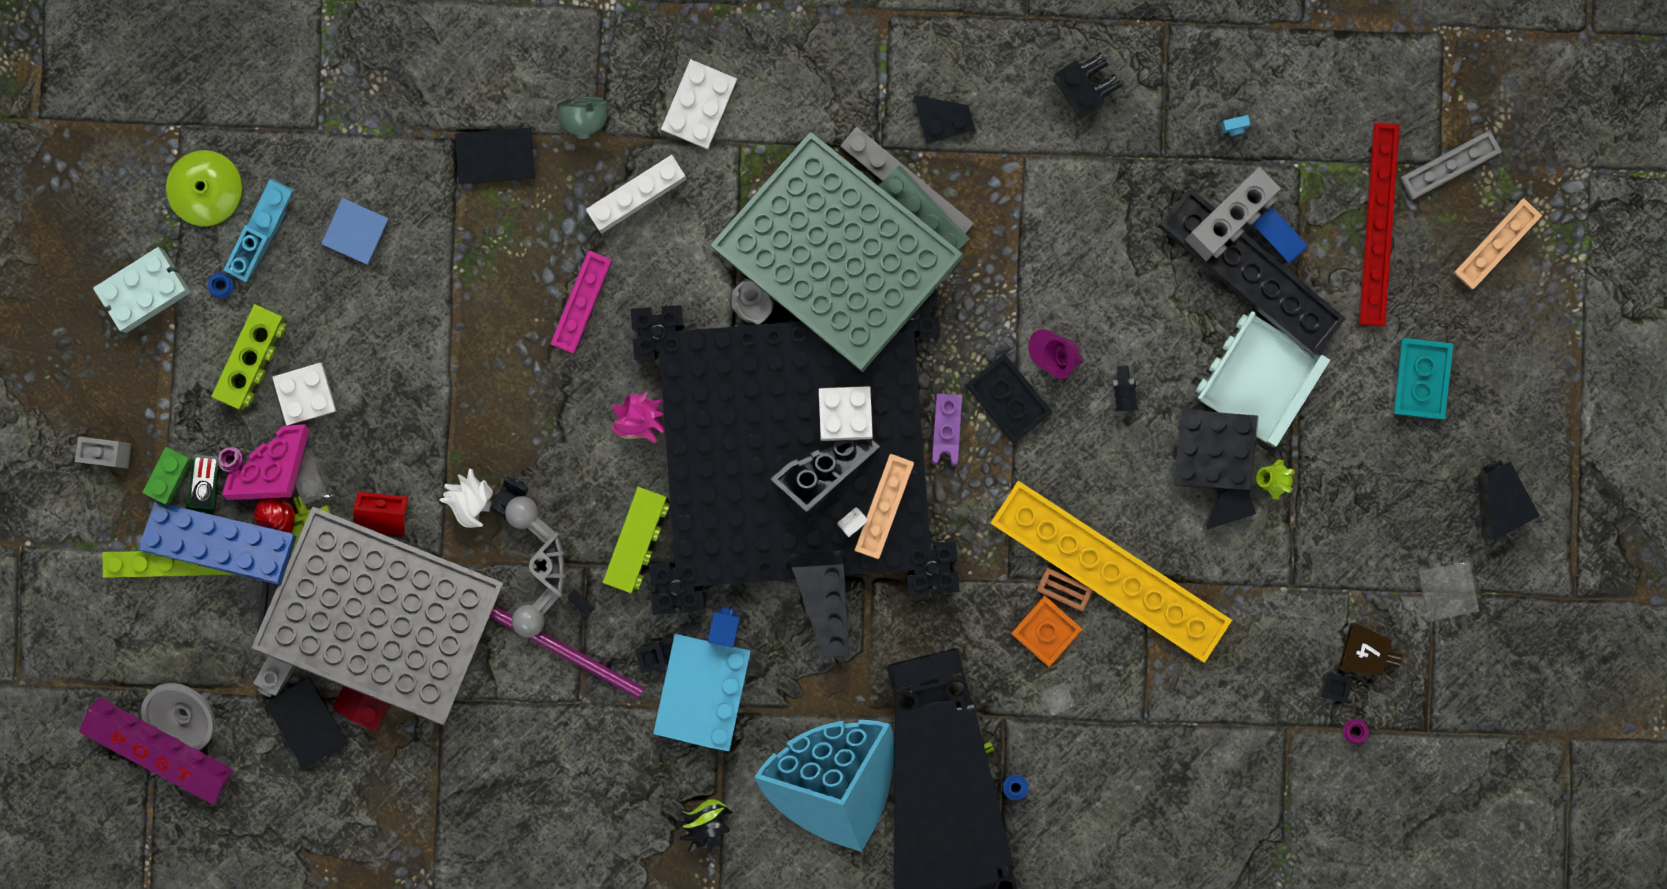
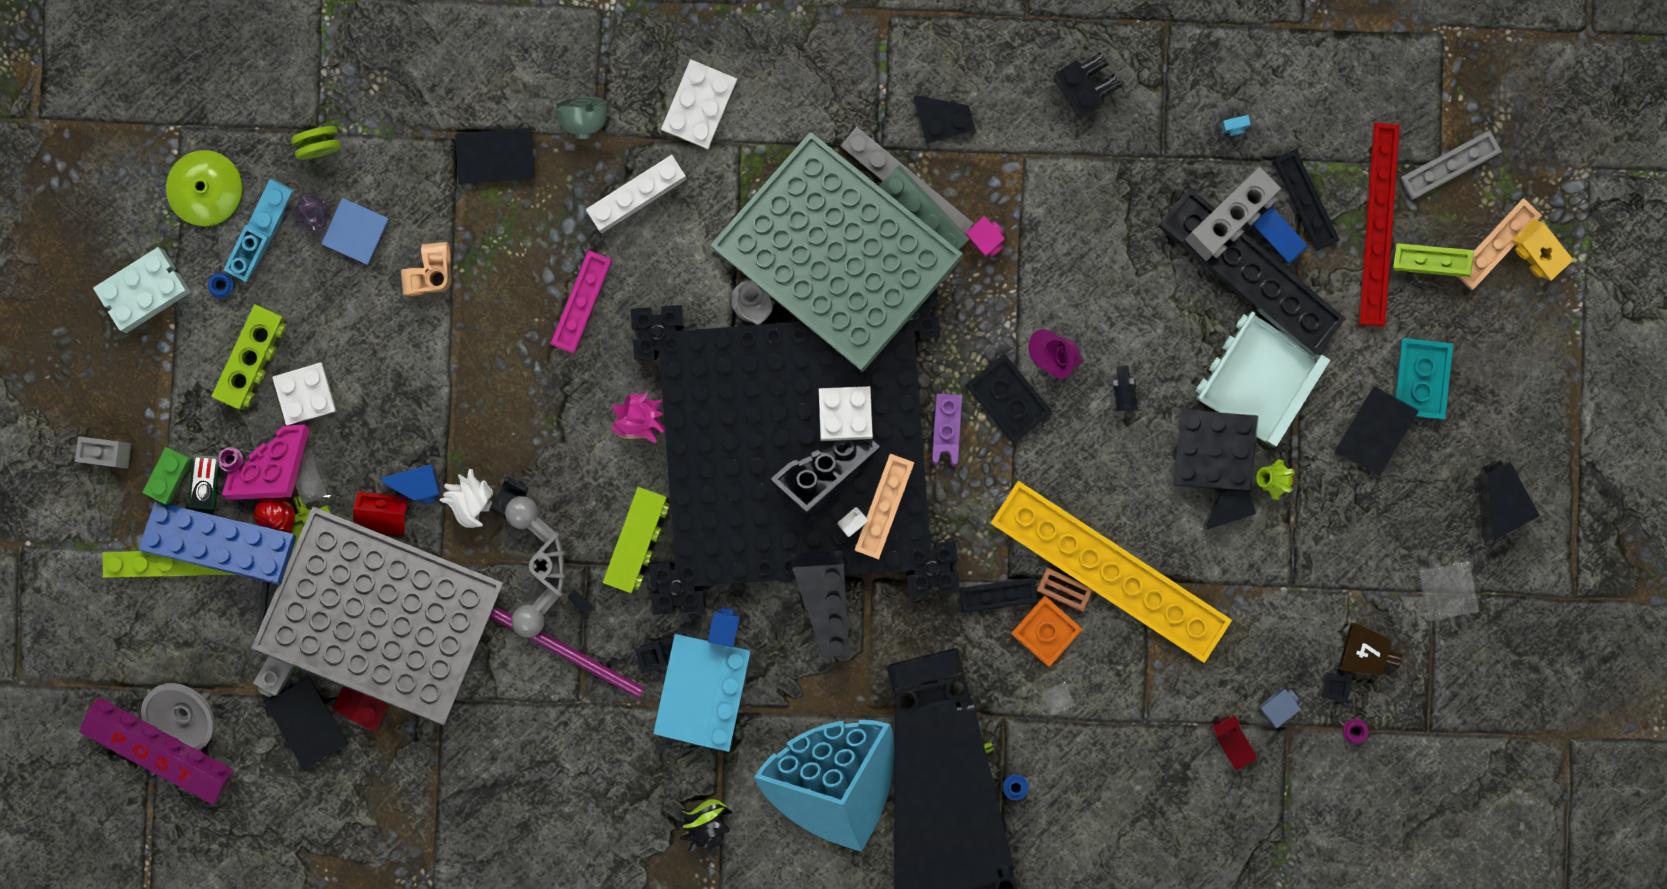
(311, 211): none -> clear purple rock
(315, 142): none -> lime head
(416, 484): none -> blue slope
(436, 259): none -> light nougat piece
(986, 237): none -> dark pink brick
(998, 595): none -> black tile
(1233, 742): none -> dark red bracket
(1280, 707): none -> sand blue brick
(1305, 200): none -> black tile
(1376, 430): none -> black tile
(1433, 260): none -> lime plate
(1541, 250): none -> yellow brick

